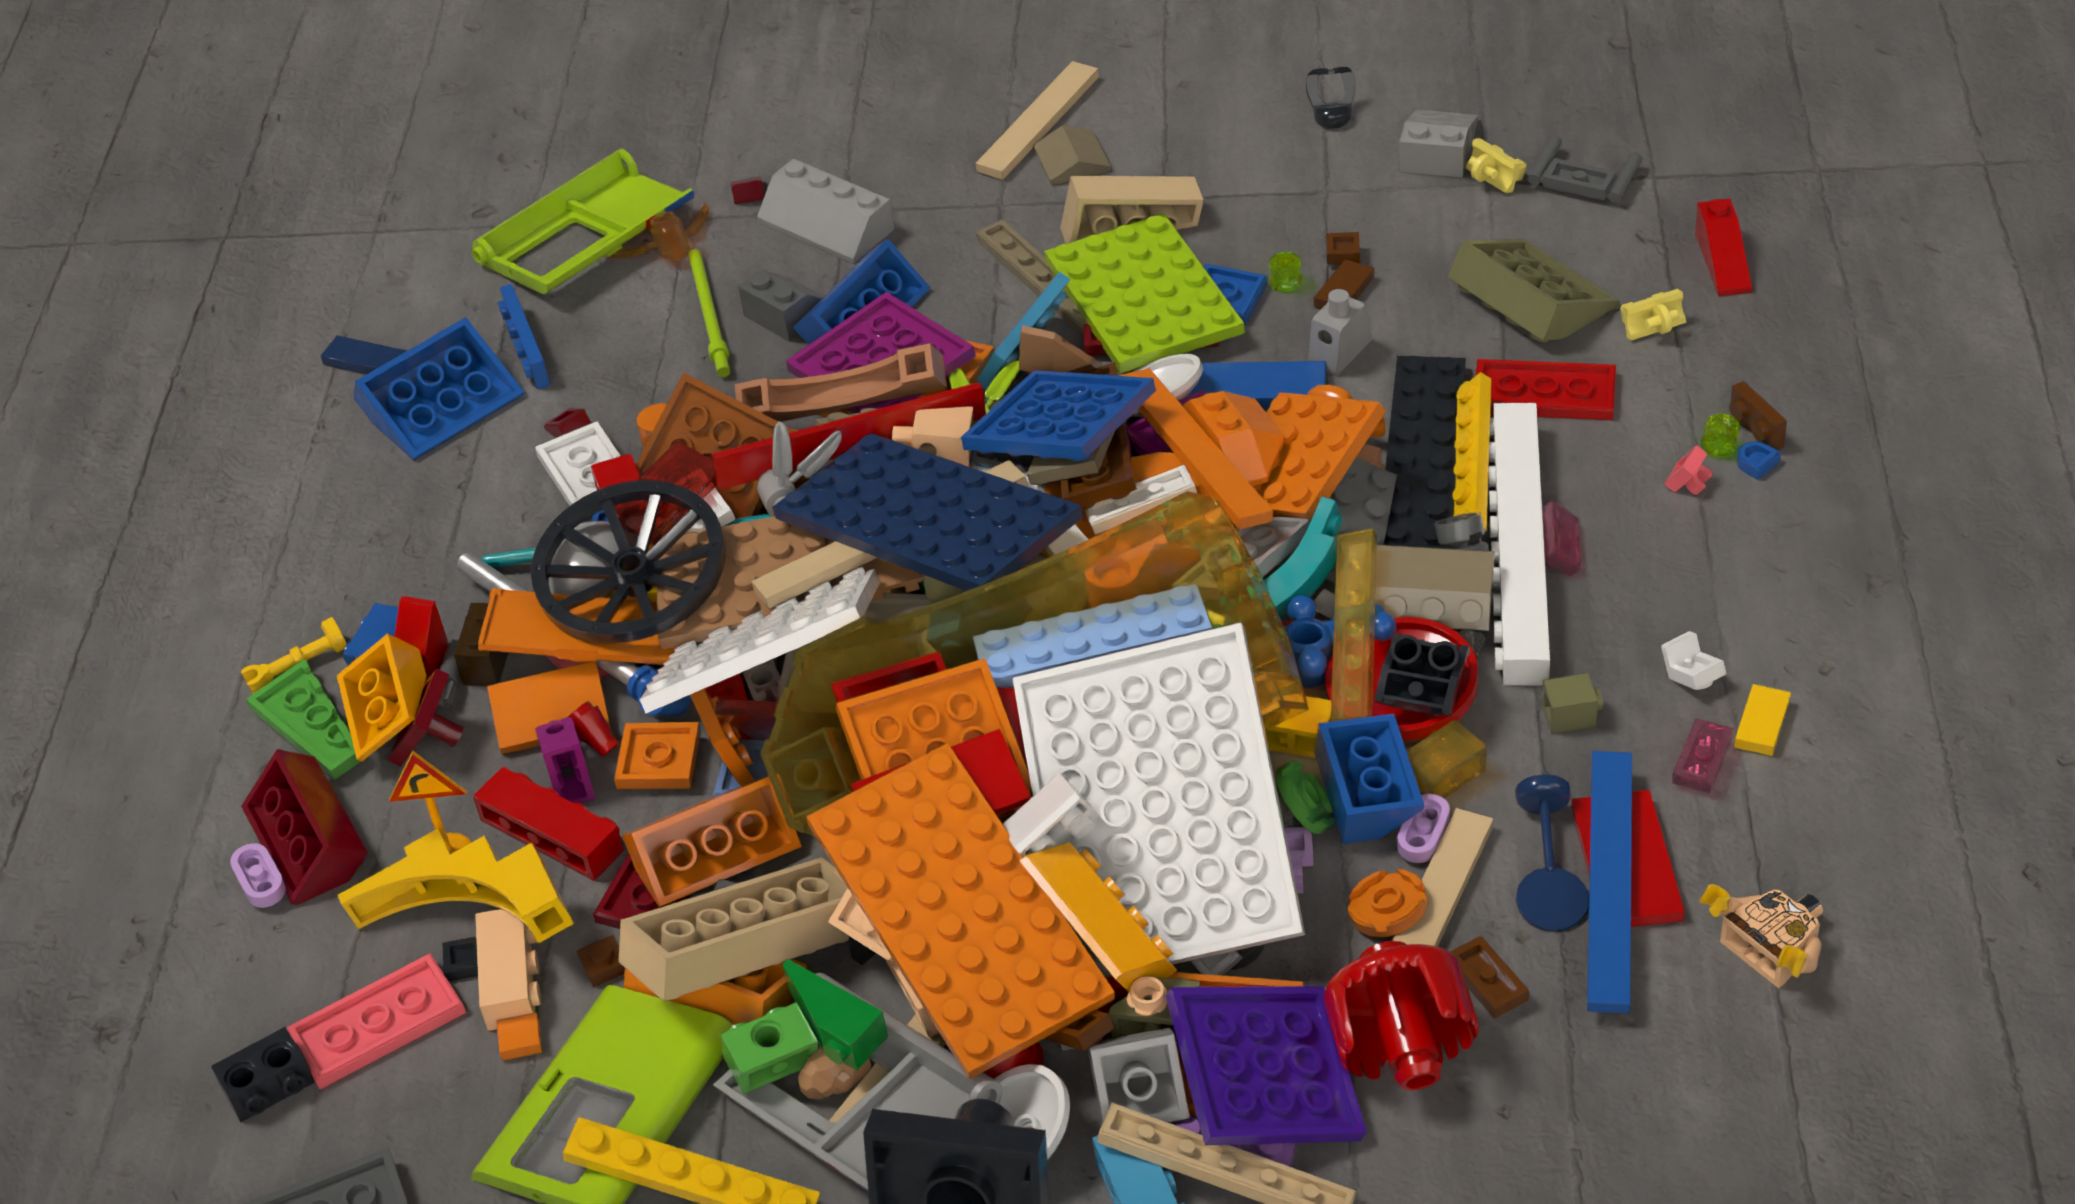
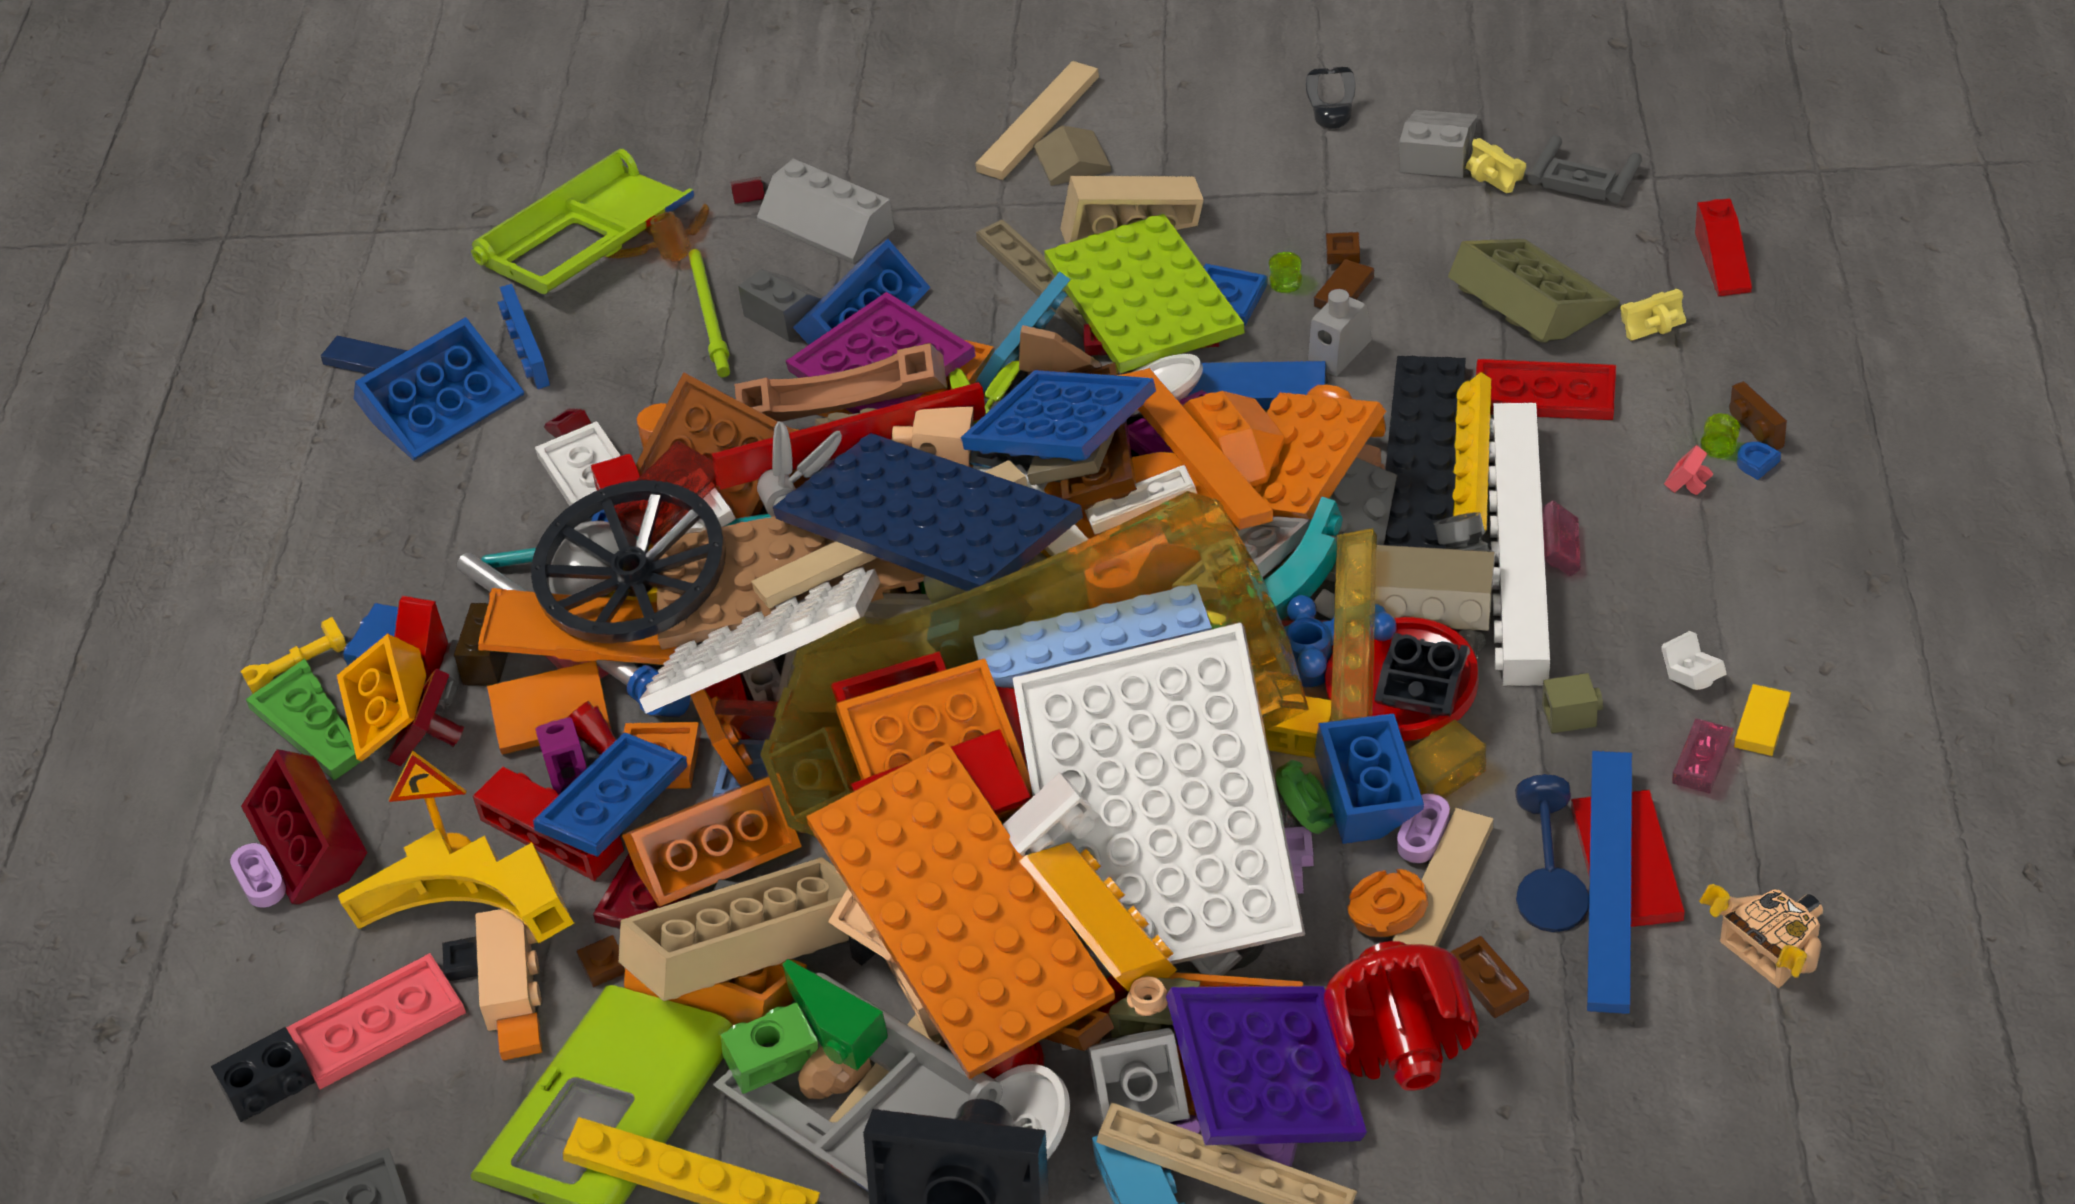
(610, 794): none -> blue tile

